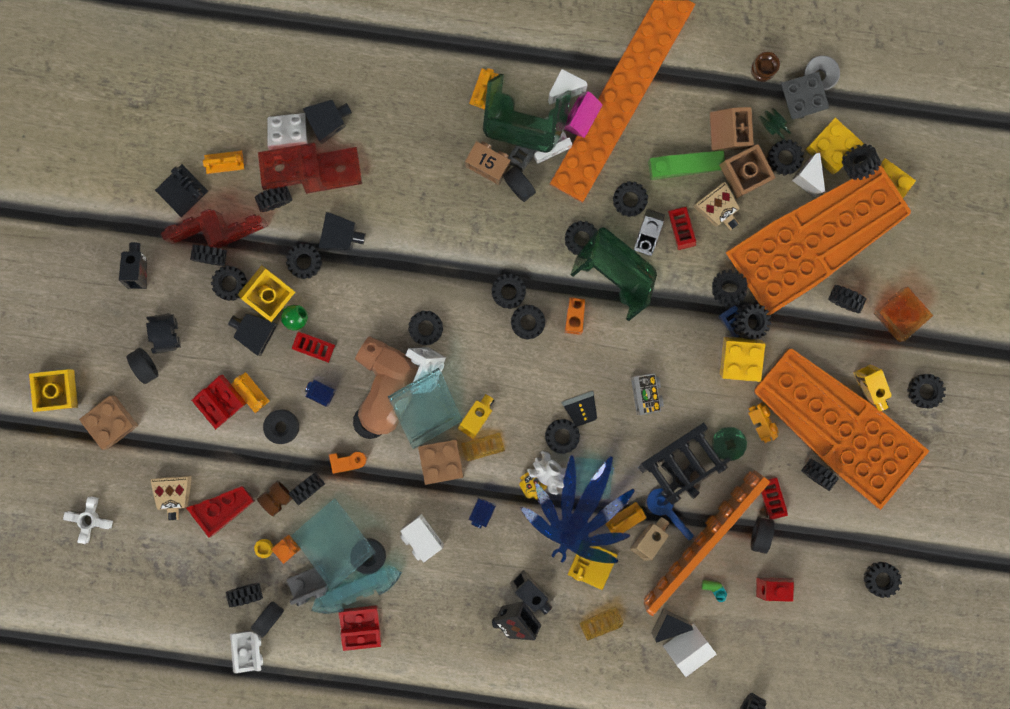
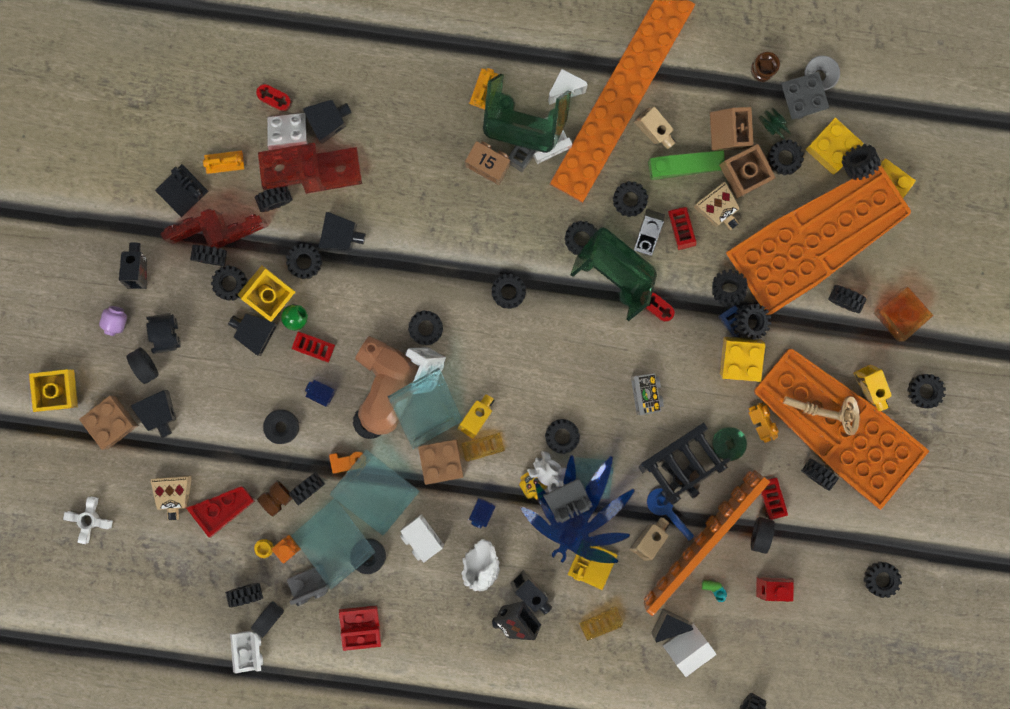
(113, 320): none -> lavender head
(156, 412): none -> black torso
(219, 401): red slope -> none
(250, 392): light orange hinge -> none
(275, 94): none -> red beam
(347, 593): clear light blue brick -> none
(374, 492): none -> clear light blue piece
(480, 566): none -> white piece
(519, 184): black tyre -> none
(528, 310): black tyre -> none
(567, 500): none -> dark grey hinge
(575, 316): orange leg -> none
(581, 408): black sticker -> none
(583, 114): dark pink slope -> none
(626, 519): light orange hinge -> none
(648, 124): none -> tan torso
(664, 305): none -> red beam
(811, 176): white slope -> none
(844, 416): none -> tan dish

